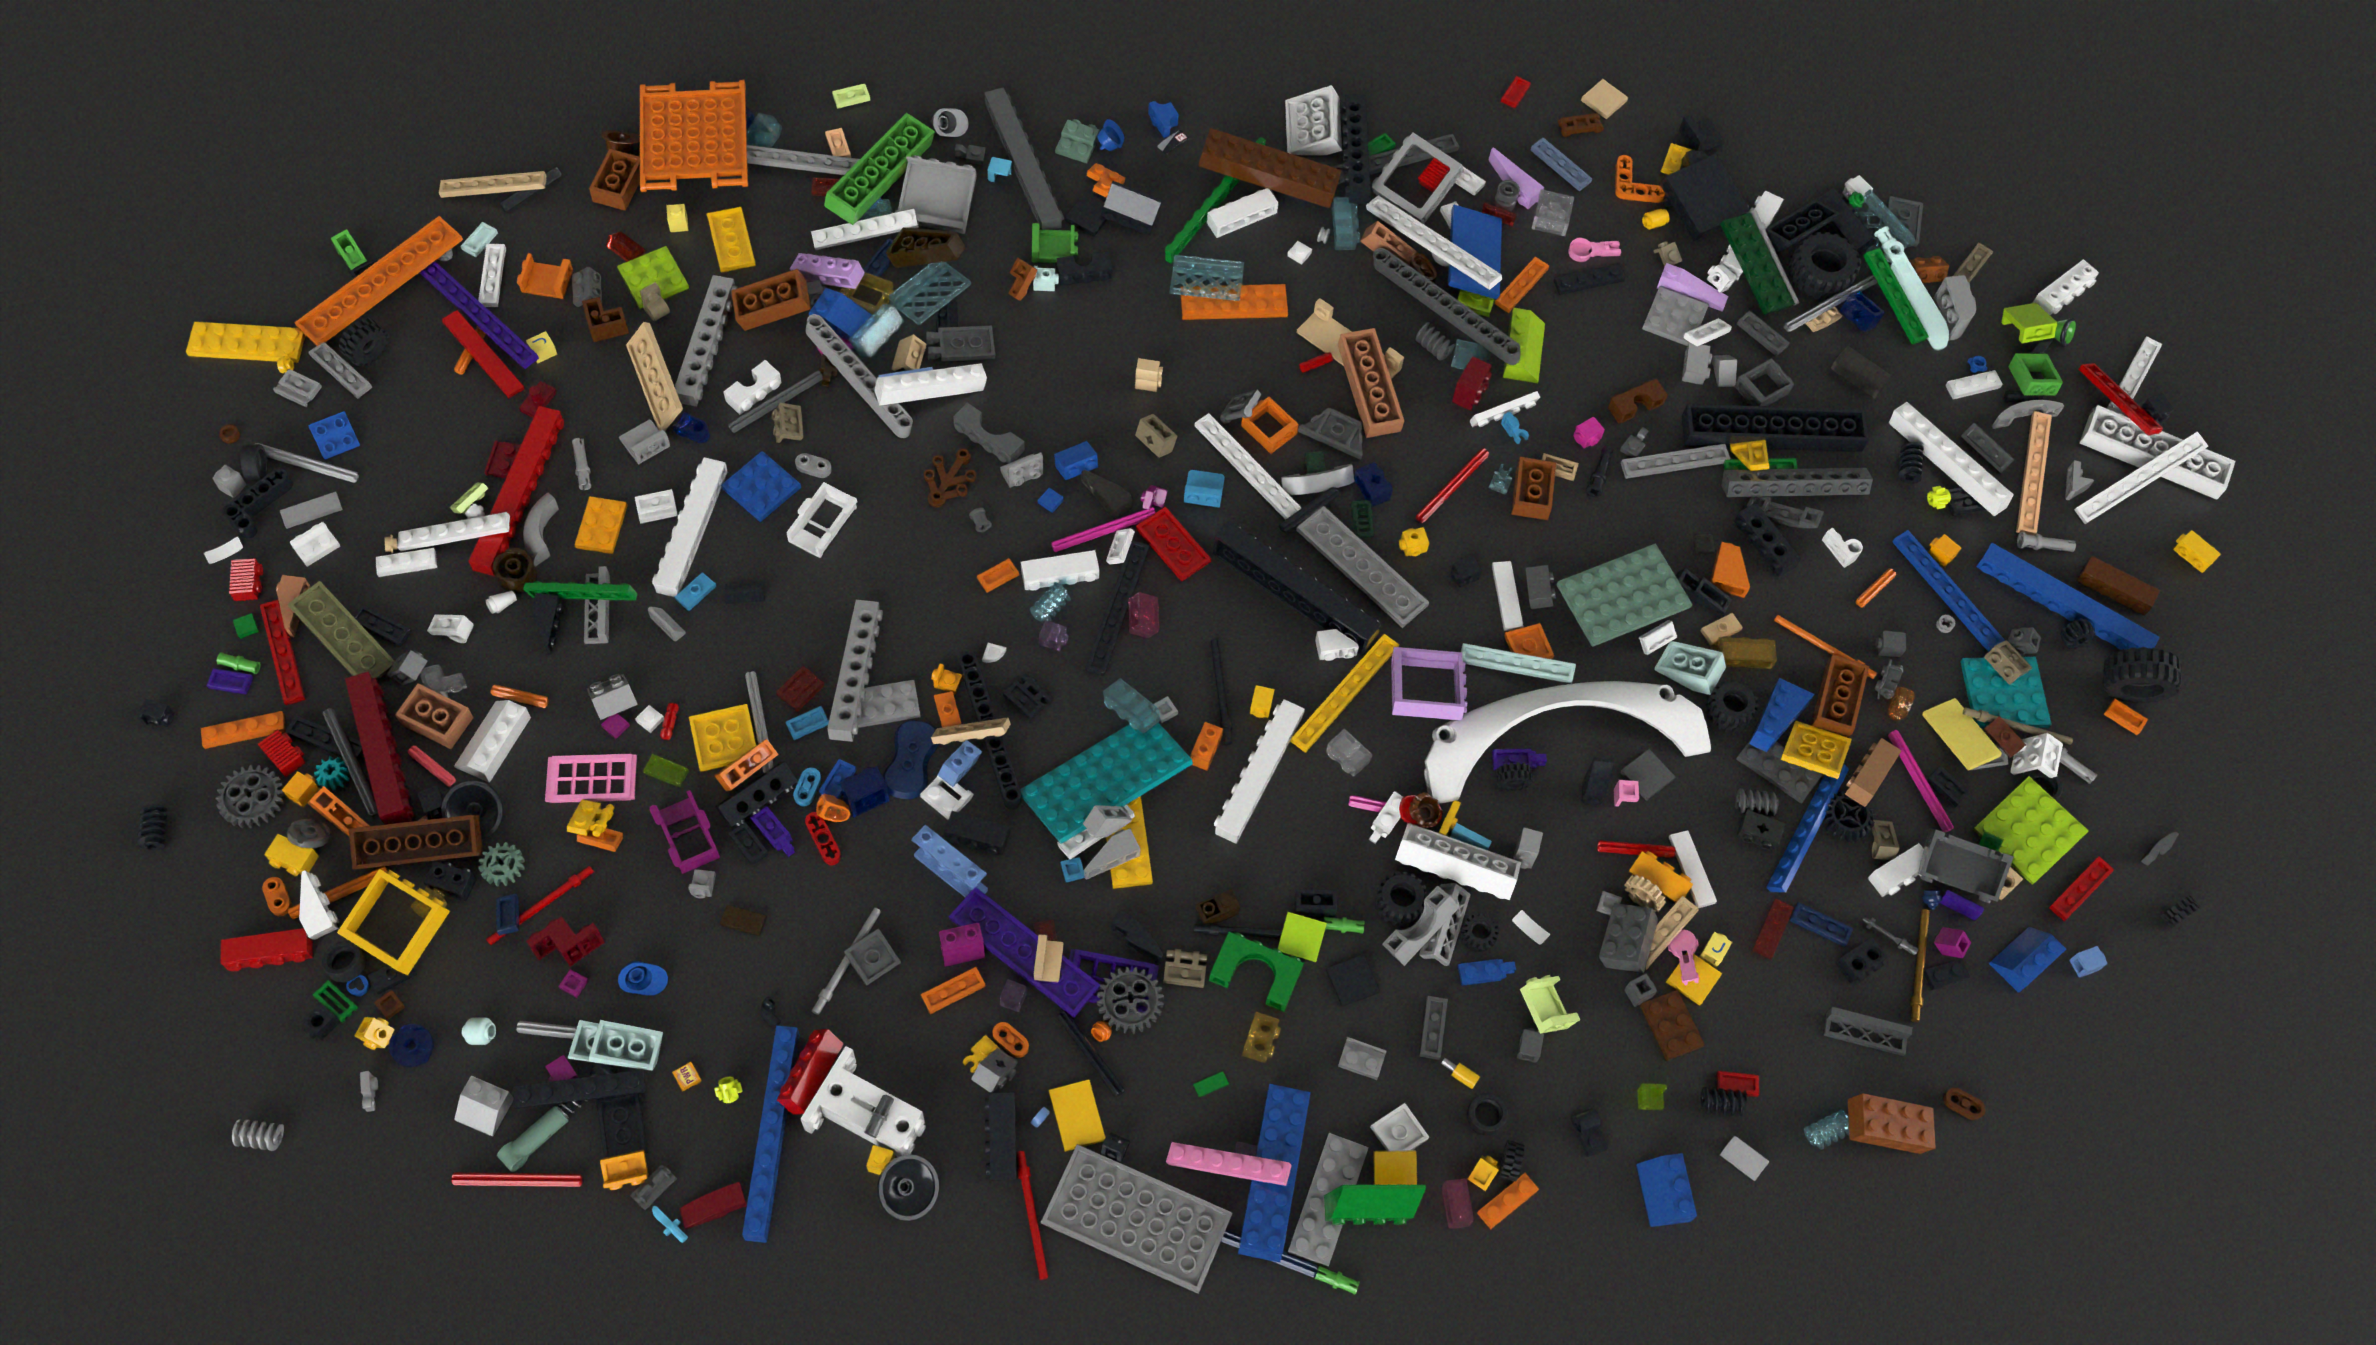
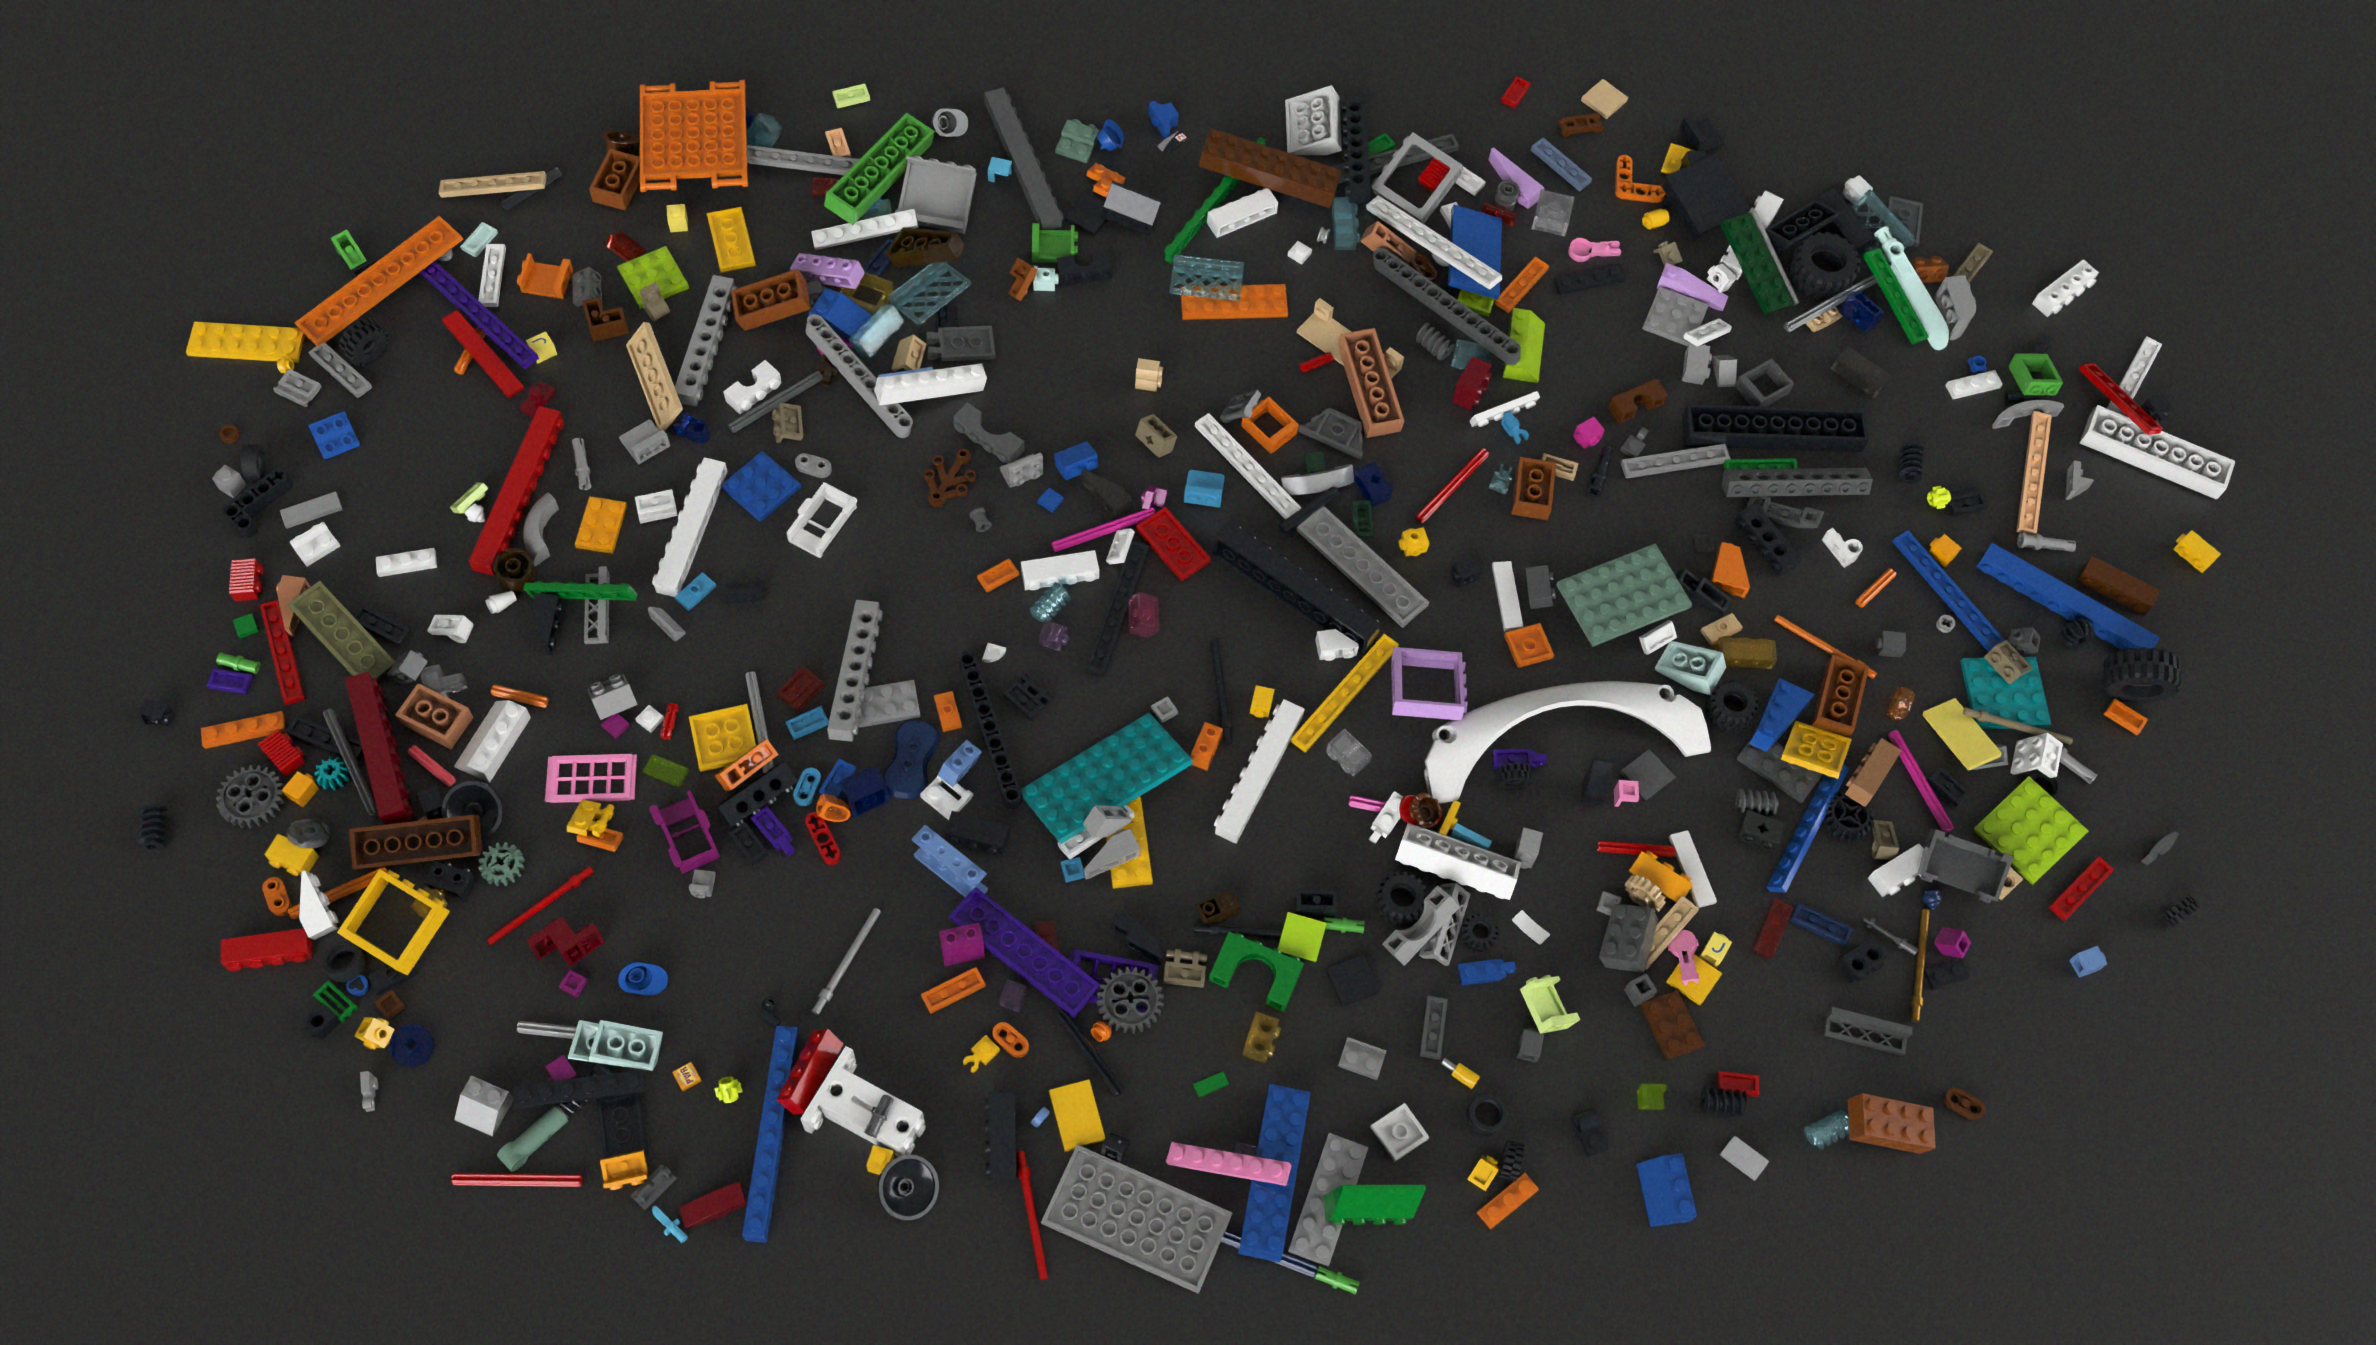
(223, 551): white sticker -> none
(257, 1136): light grey piece -> none
(310, 464): light grey axle -> none
(335, 811): orange slope -> none
(390, 544): tan plate -> none
(453, 531): white plate -> none
(478, 1031): light aqua head -> none
(501, 459): dark red plate -> none
(507, 914): dark blue tile -> none
(743, 920): dark brown tile -> none
(872, 957): dark grey plate -> none
(946, 679): light orange bracket -> none
(971, 730): tan plate -> none
(973, 154): dark grey plate -> none
(994, 1070): dark grey brick -> none
(1048, 960): tan panel -> none
(1131, 706): clear light blue brick -> none
(1395, 1167): yellow tile -> none
(1457, 1203): clear pink brick -> none
(1518, 663): light aqua tile -> none
(1752, 454): yellow wing -> none
(1763, 333): dark grey plate -> none
(1856, 199): green plate -> none
(1889, 673): dark grey hinge -> none
(1951, 459): white brick -> none
(1961, 905): dark purple tile -> none
(1987, 447): dark grey plate -> none
(1991, 841): green tile -> none
(2004, 737): copper plate -> none
(2027, 957): blue slope -> none
(2032, 322): lime panel -> none
(2065, 331): bright green hat -> none
(2141, 477): white plate -> none

